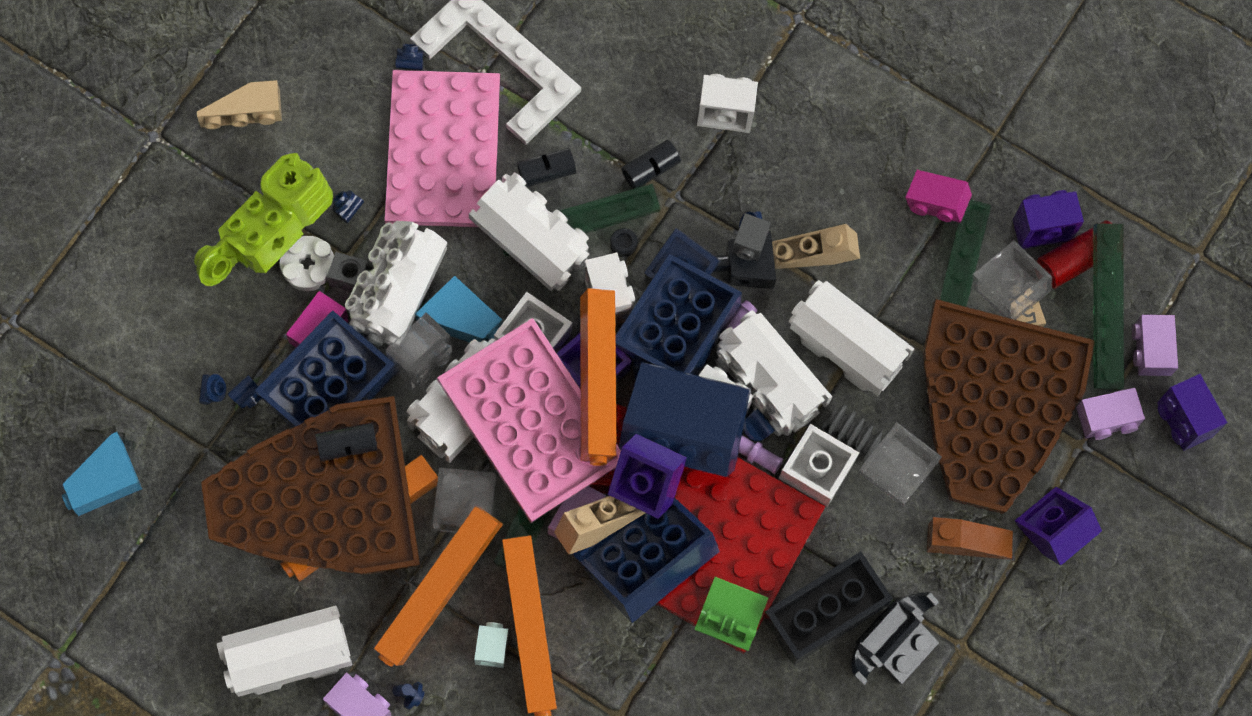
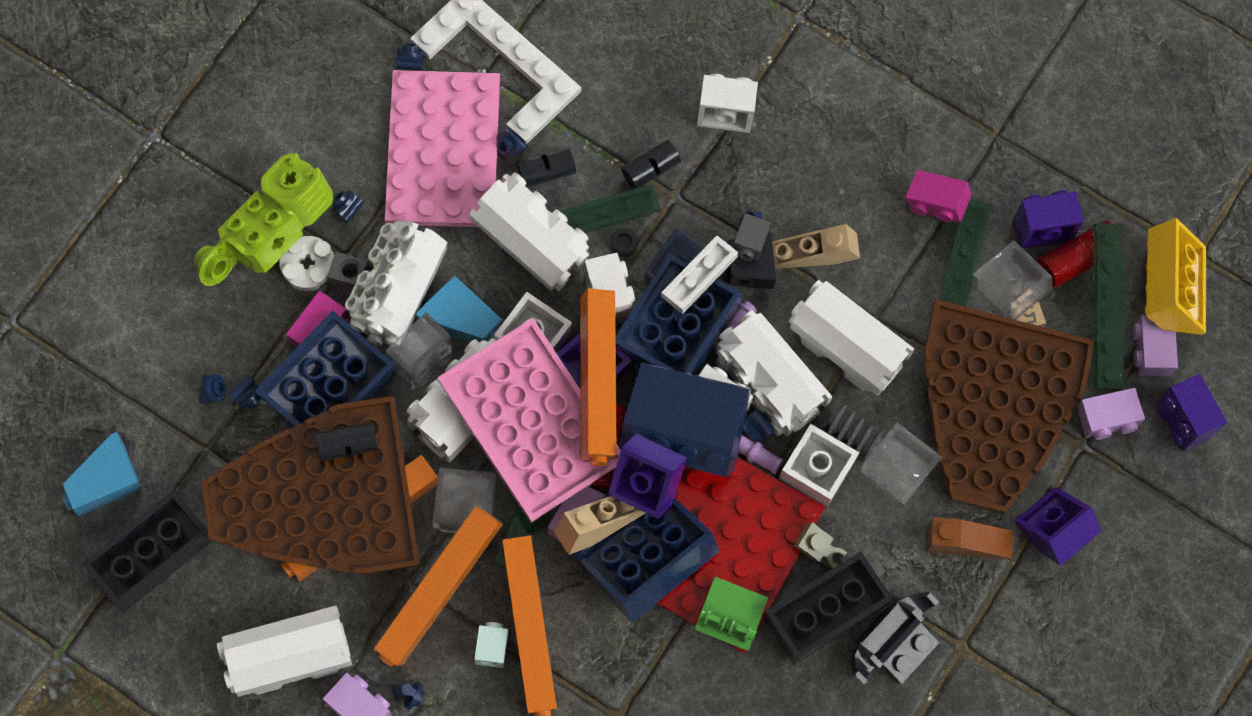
(148, 551): none -> black brick
(249, 104): tan slope -> none
(509, 144): none -> dark blue plate
(699, 274): none -> white plate
(816, 545): none -> plate
(1176, 279): none -> yellow slope

